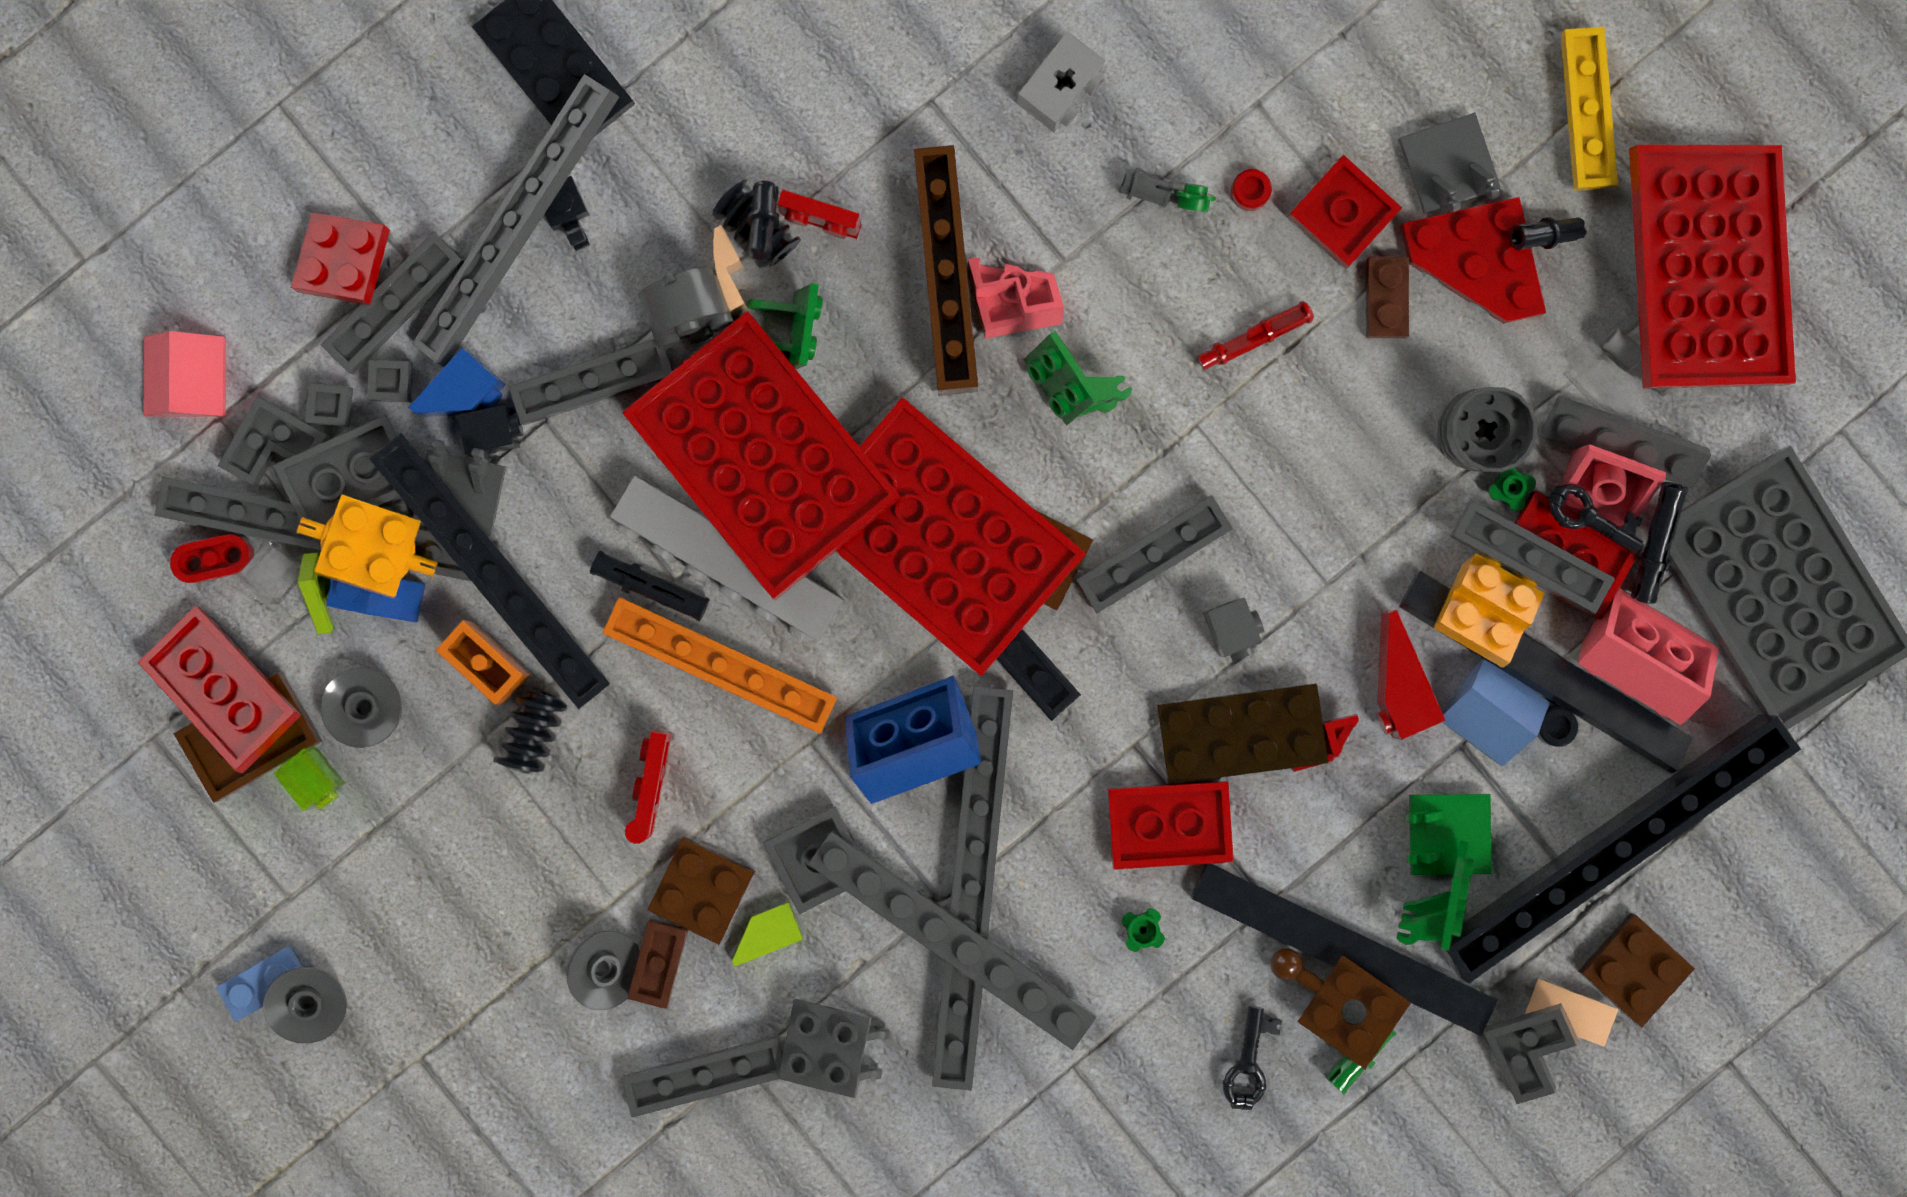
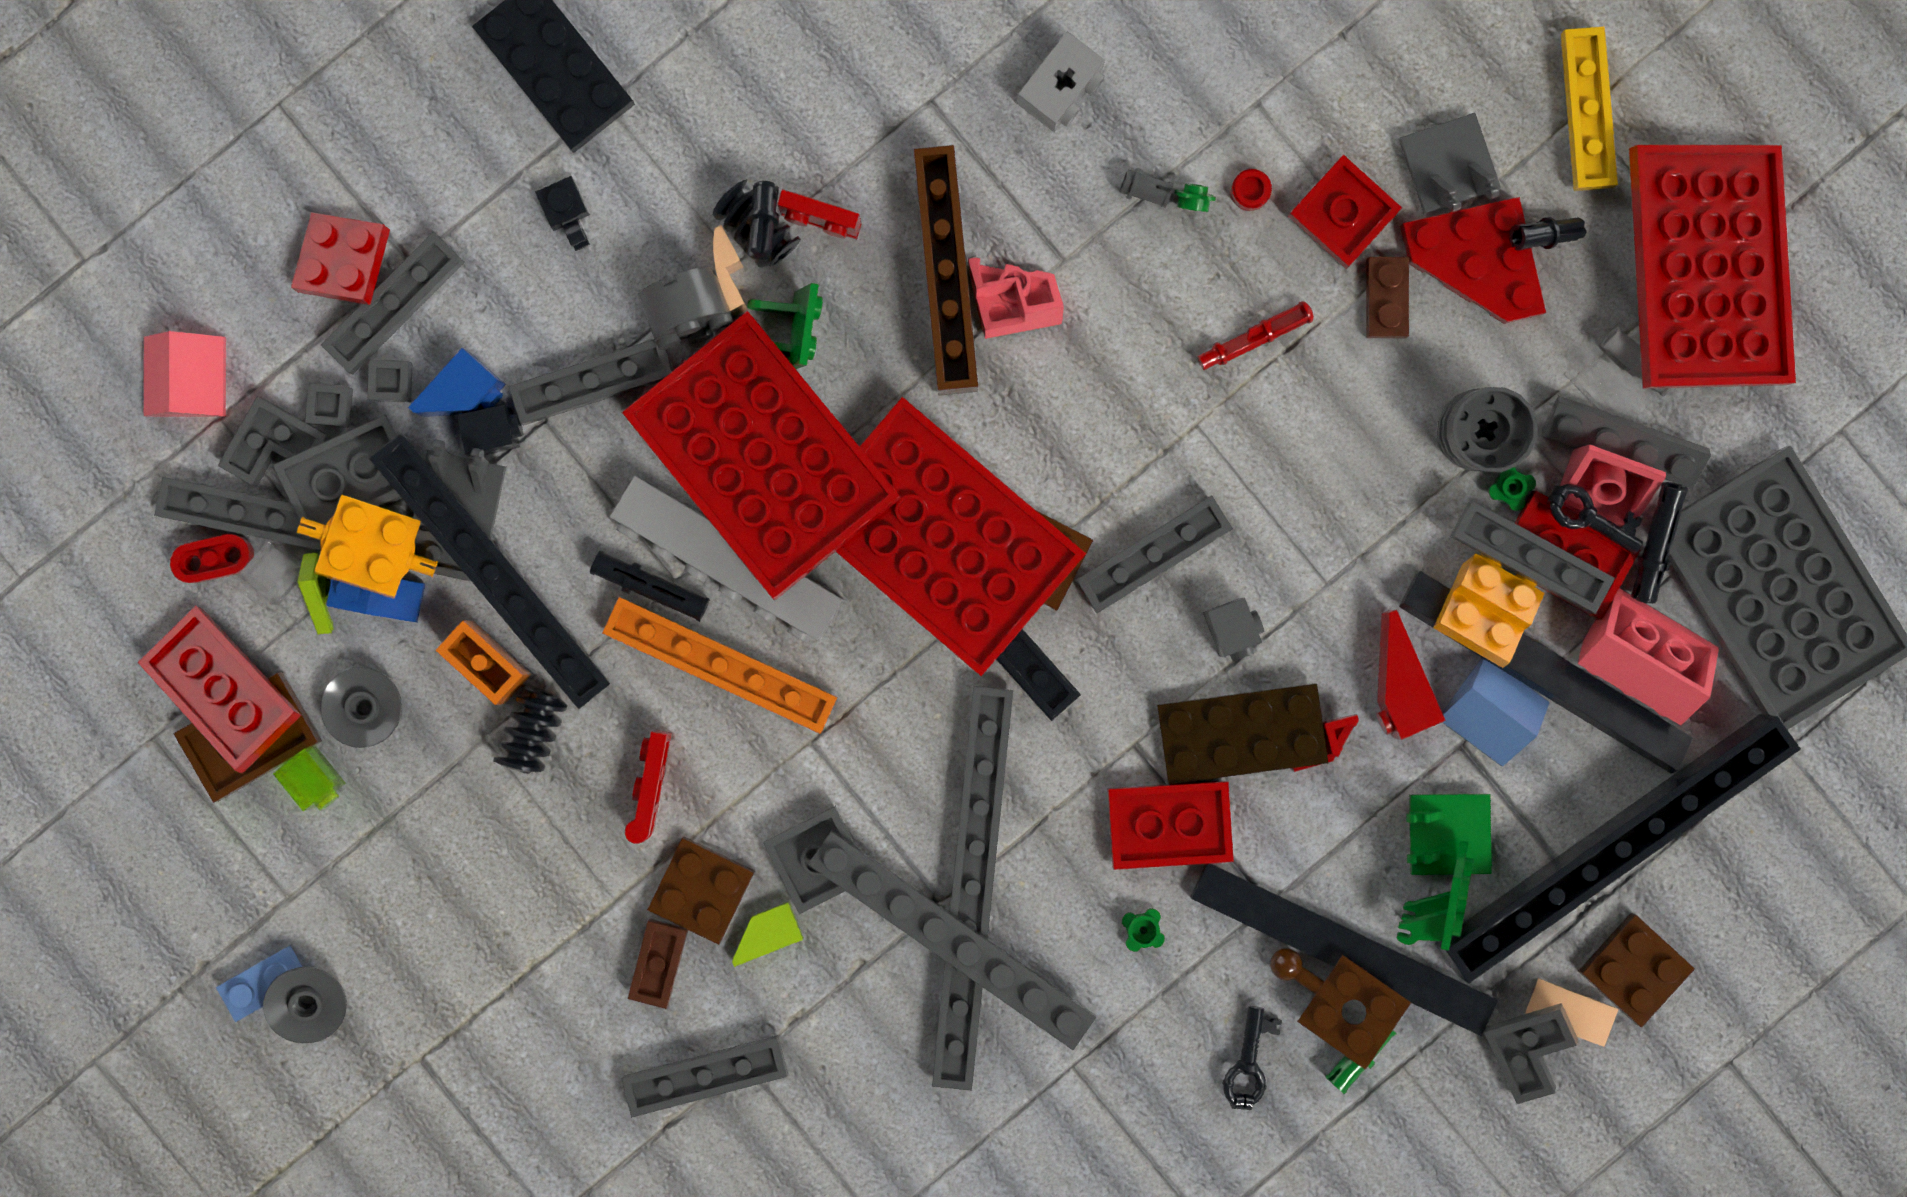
(515, 220): dark grey plate -> none
(613, 982): dark grey dish -> none
(828, 1048): dark grey plate -> none
(911, 740): blue slope -> none
(1065, 384): green plate -> none
(1558, 727): black tile -> none

